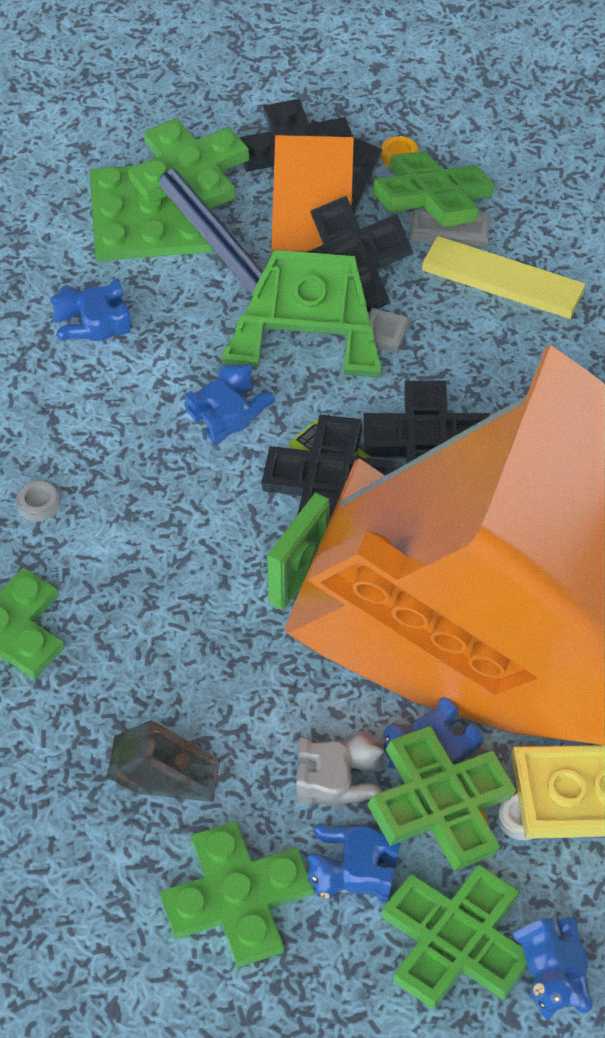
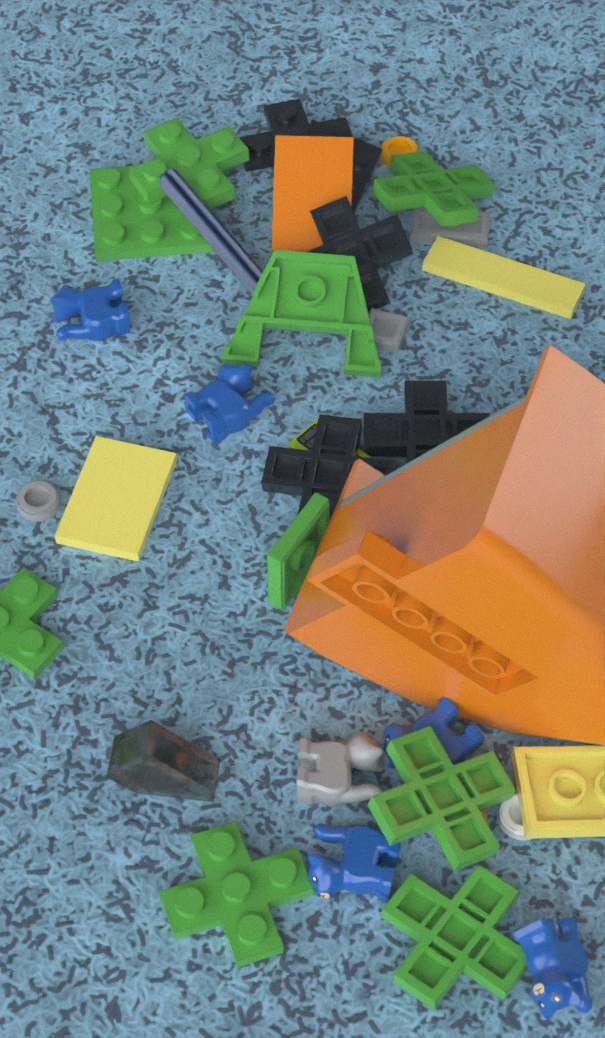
(116, 498): none -> light yellow tile

